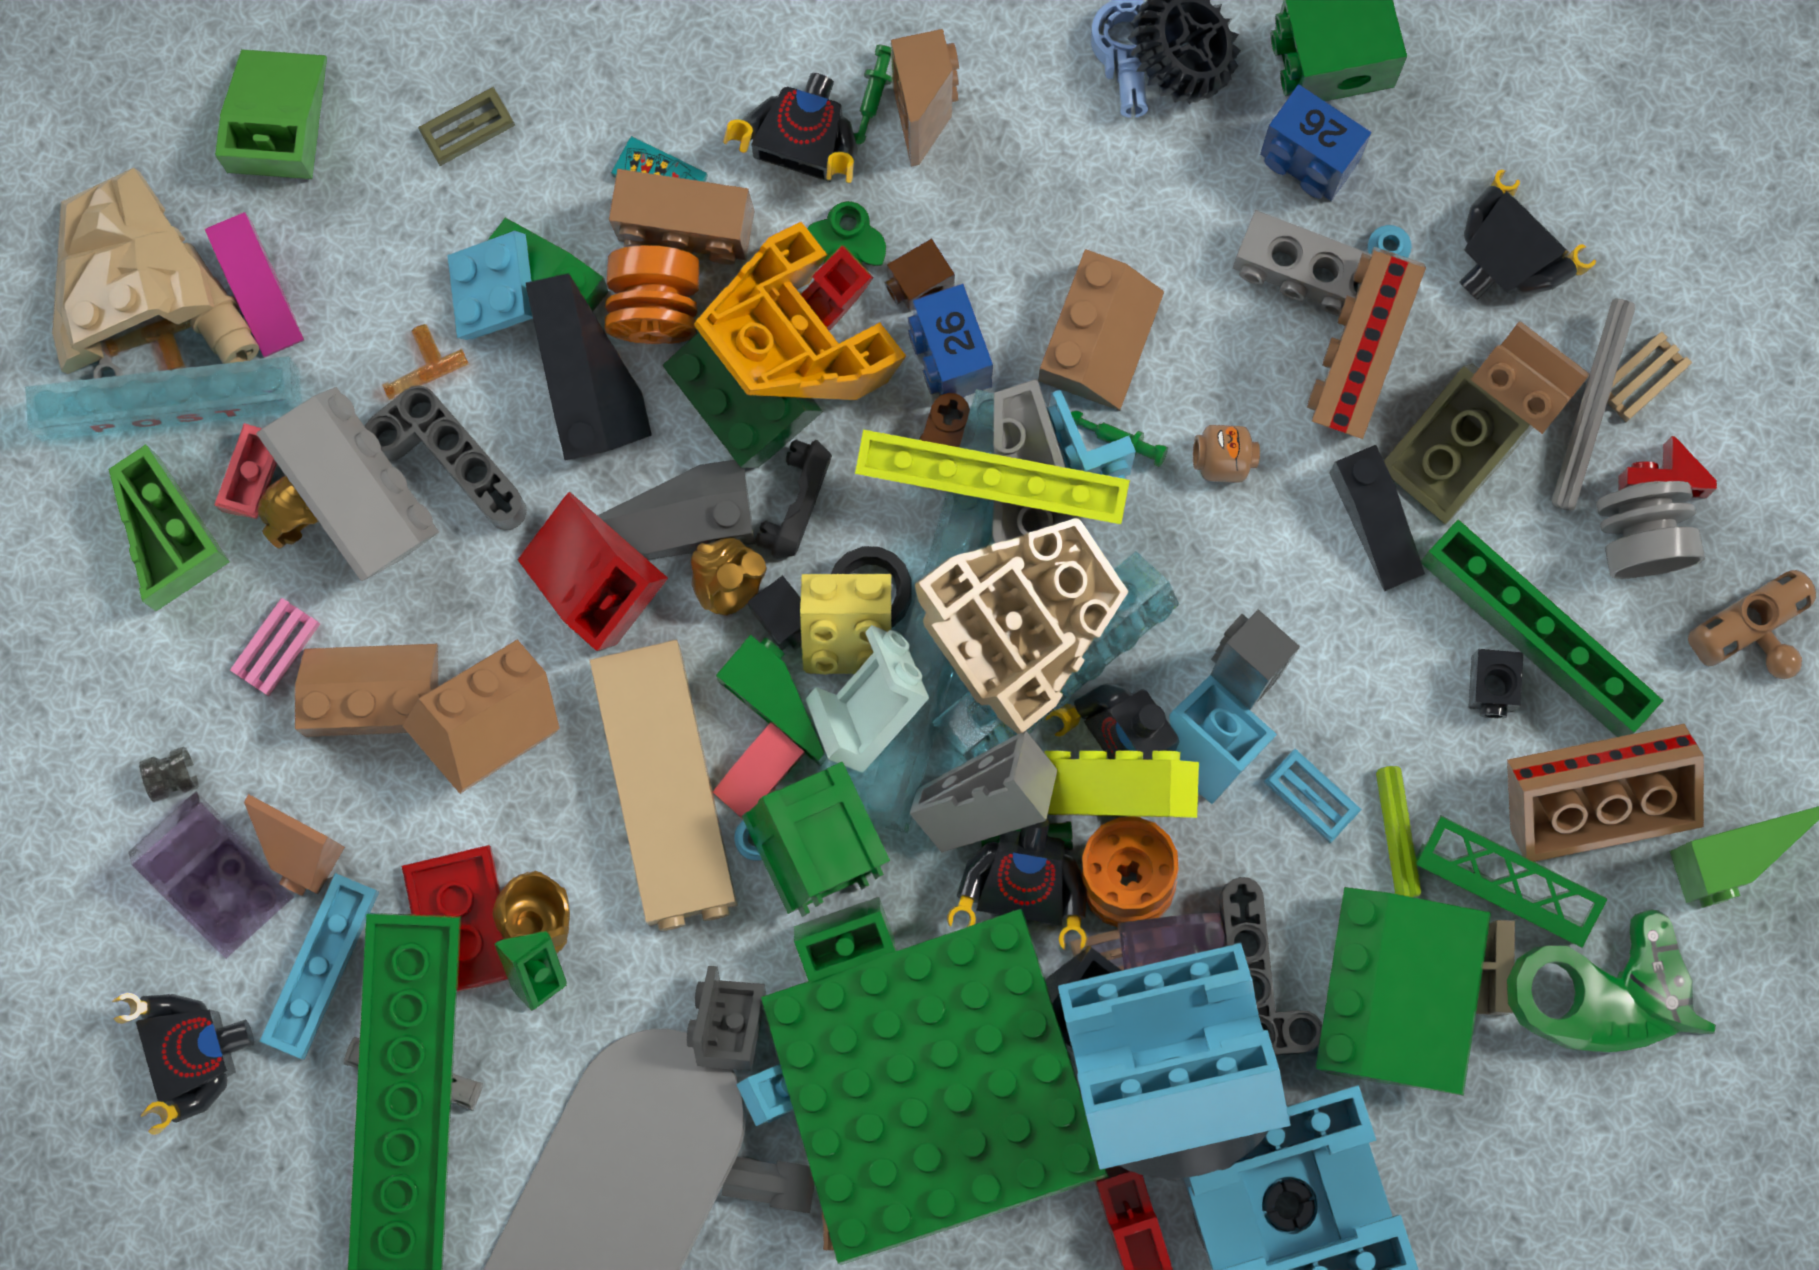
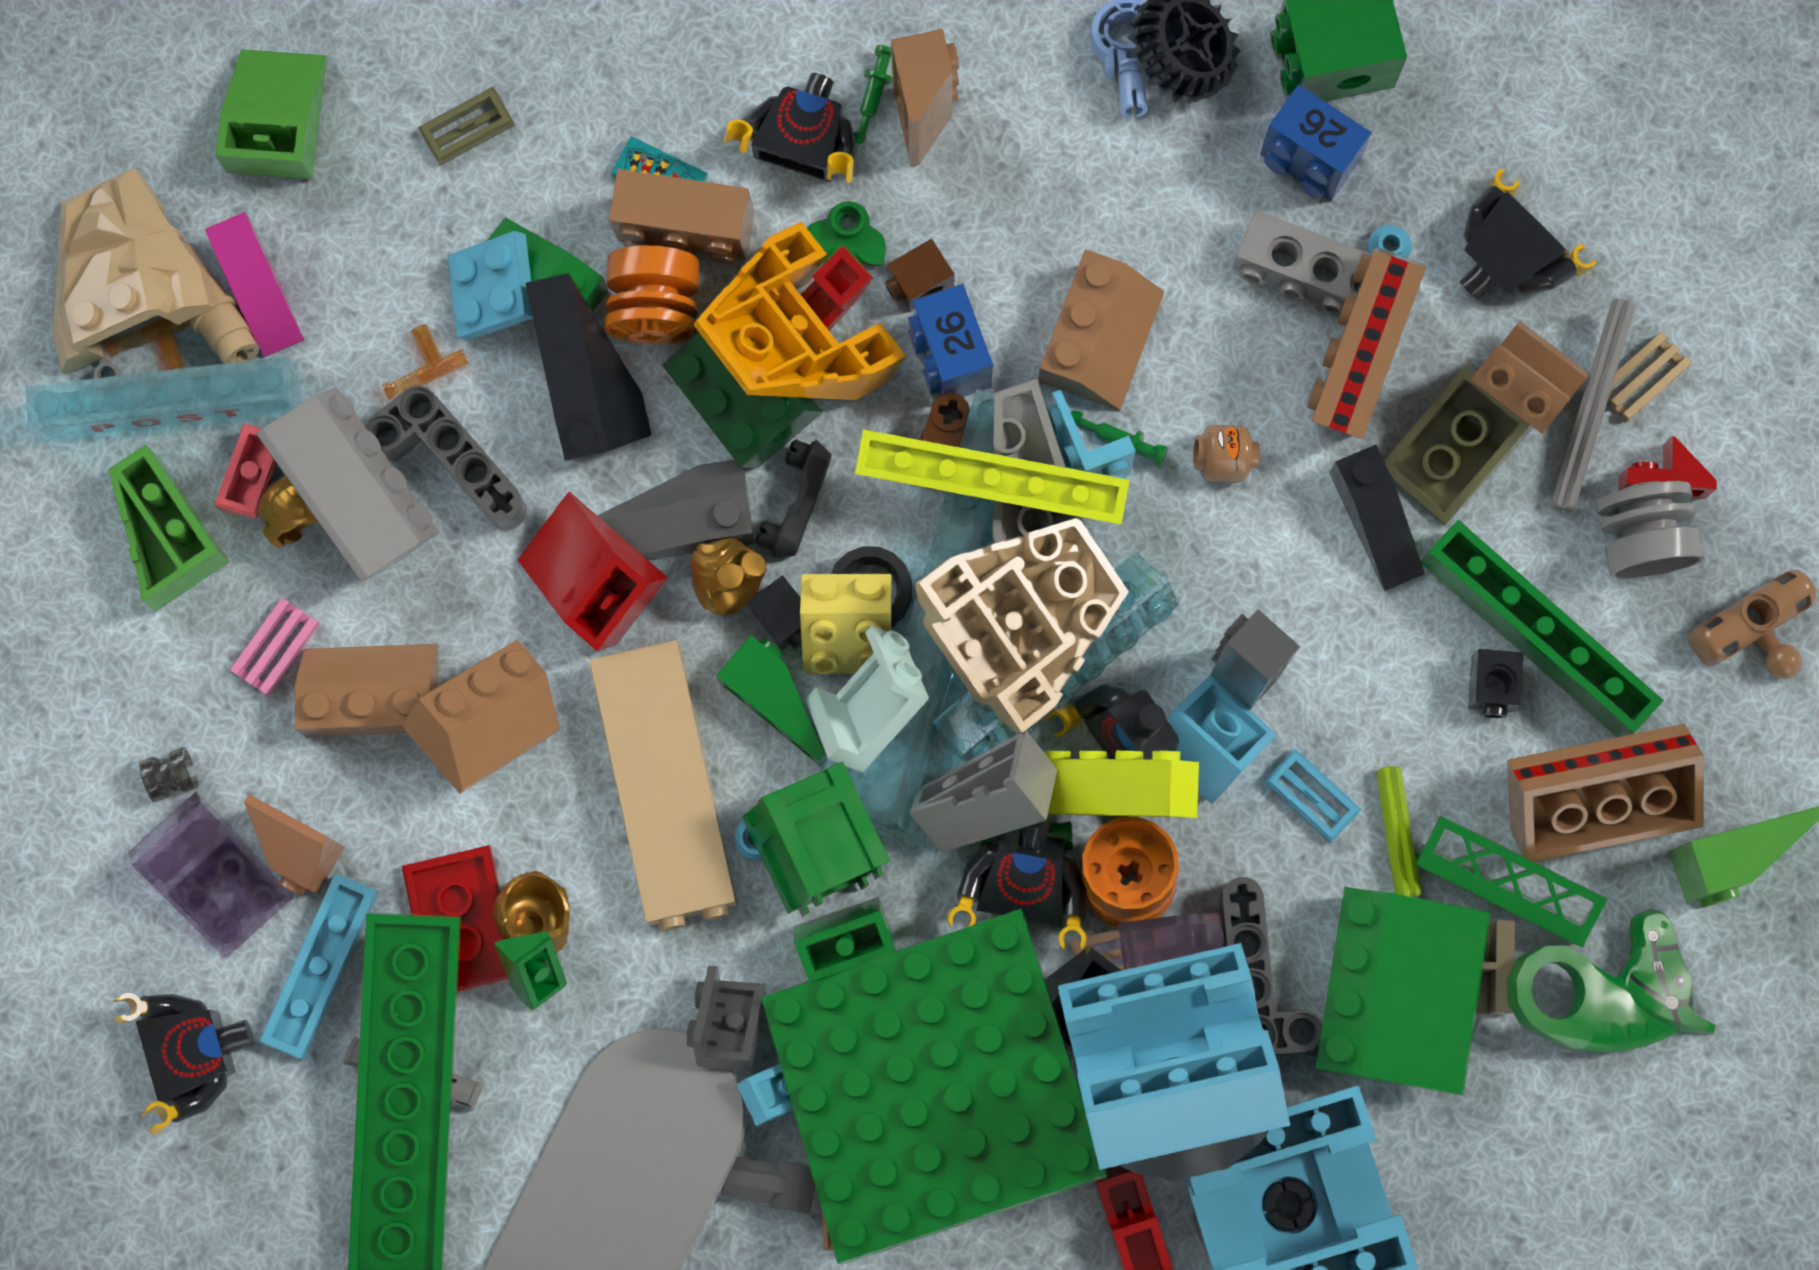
(758, 770): coral slope -> none

